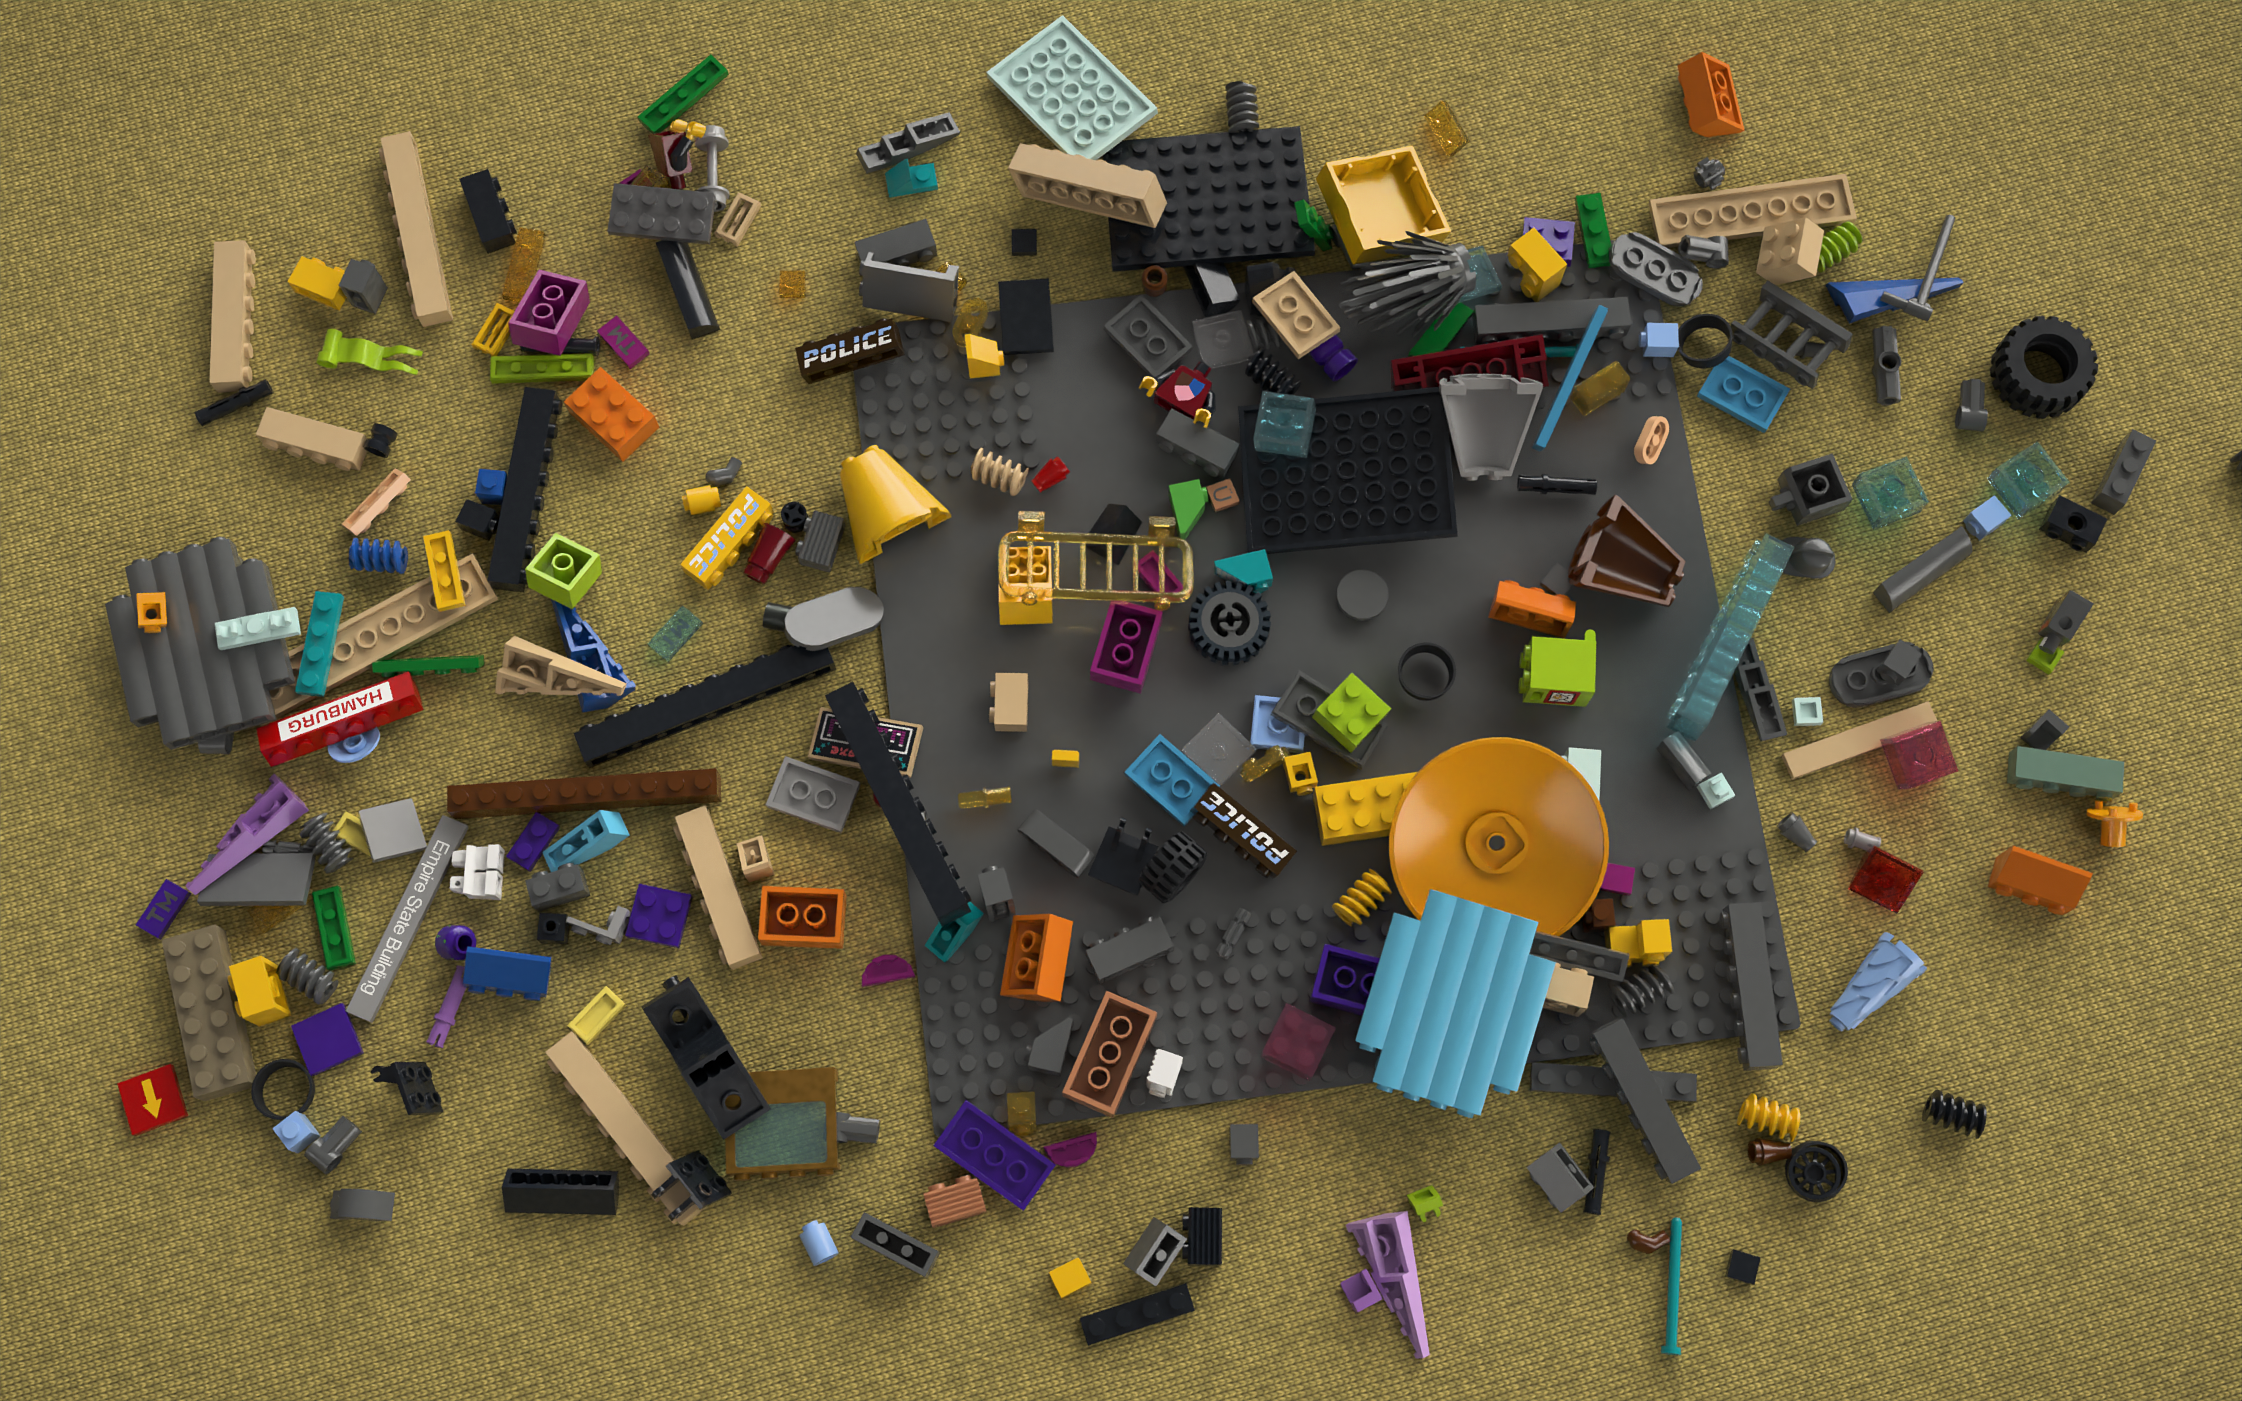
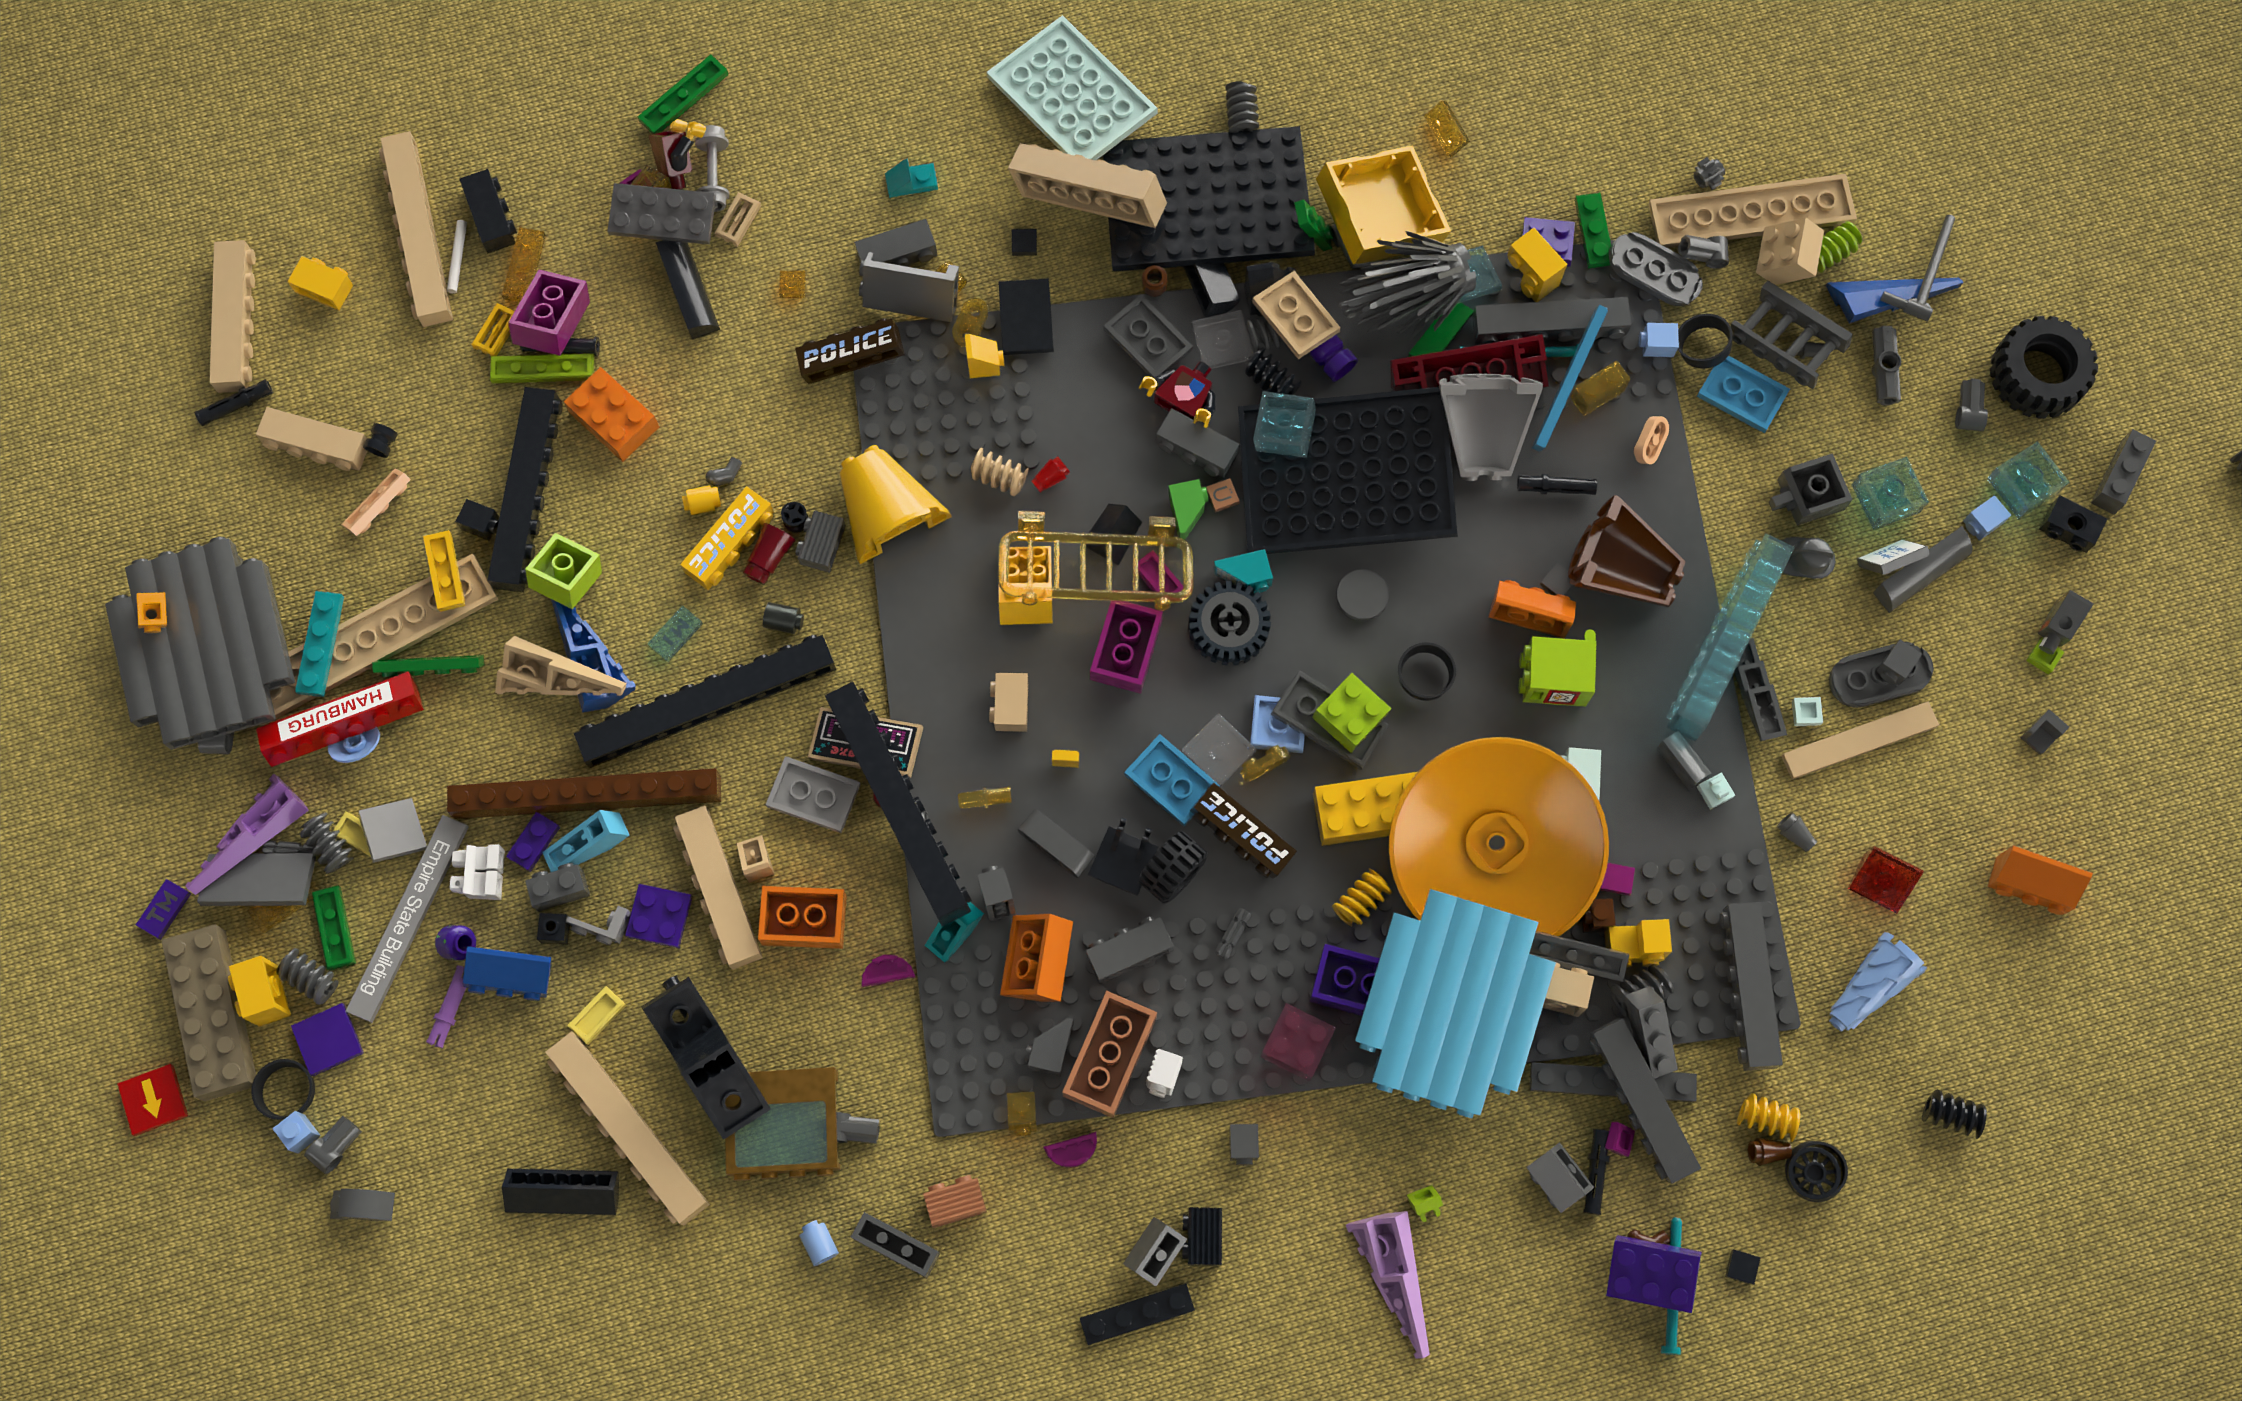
(257, 628): light aqua plate -> none
(363, 285): dark grey brick -> none
(363, 352): lime flag -> none
(378, 557): blue piece -> none
(414, 1084): black plate -> none
(456, 256): none -> white bar
(491, 486): blue brick -> none
(623, 342): magenta tile -> none
(698, 1178): black plate -> none
(833, 618): tile -> none
(908, 143): dark grey slope -> none
(994, 1155): dark purple plate -> none
(1070, 1278): yellow panel -> none
(1303, 765): yellow brick -> none
(1361, 1291): medium lavender panel -> none
(1620, 1139): none -> magenta tile
(1651, 1030): none -> dark grey brick
(1654, 1273): none -> dark purple brick
(1710, 96): orange slope -> none
(1861, 840): light grey pin -> none
(1893, 557): none -> tile
(1919, 755): clear pink brick -> none
(2065, 773): sand green brick -> none
(2114, 821): light orange piece -> none

